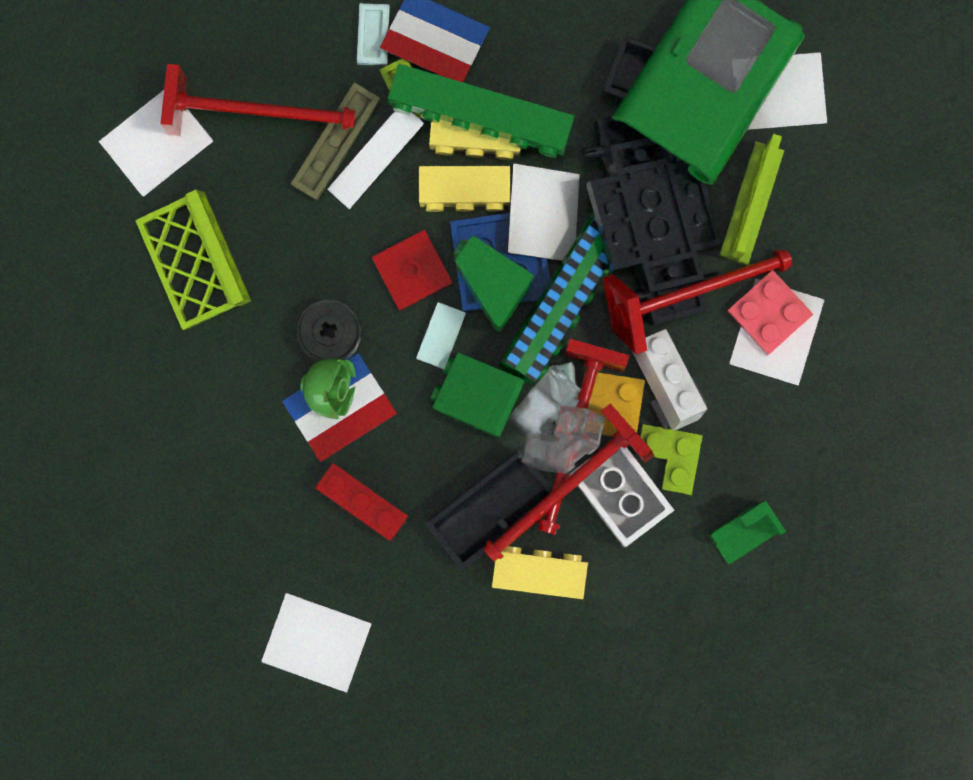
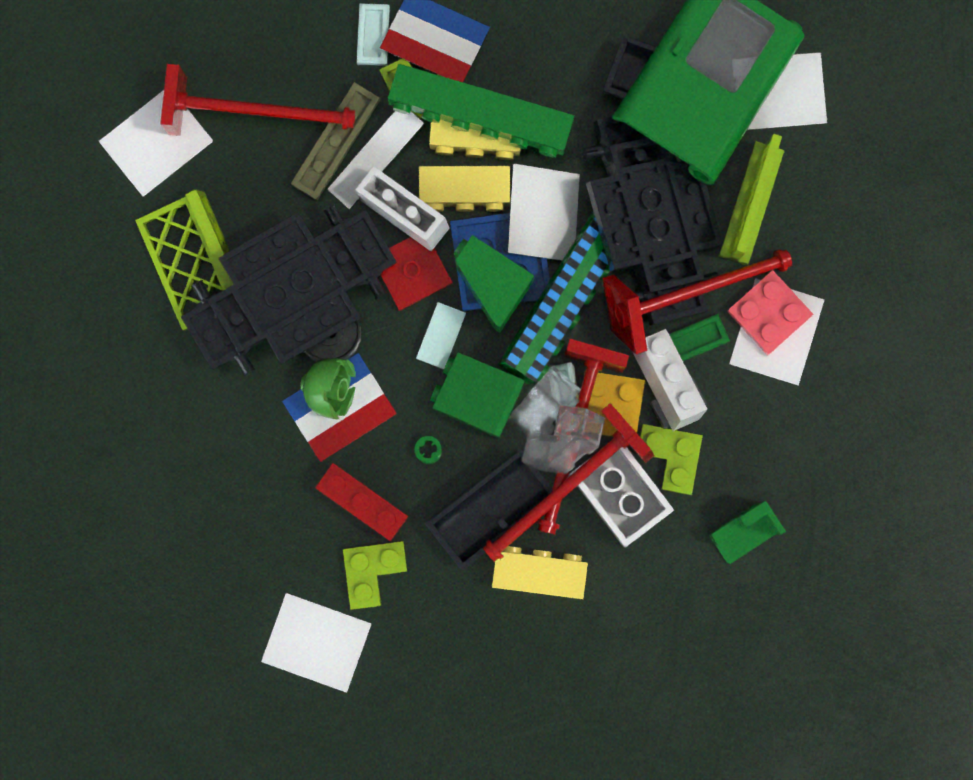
(288, 289): none -> black piece
(364, 565): none -> lime plate
(402, 208): none -> white brick
(421, 444): none -> green bush
(699, 337): none -> green tile

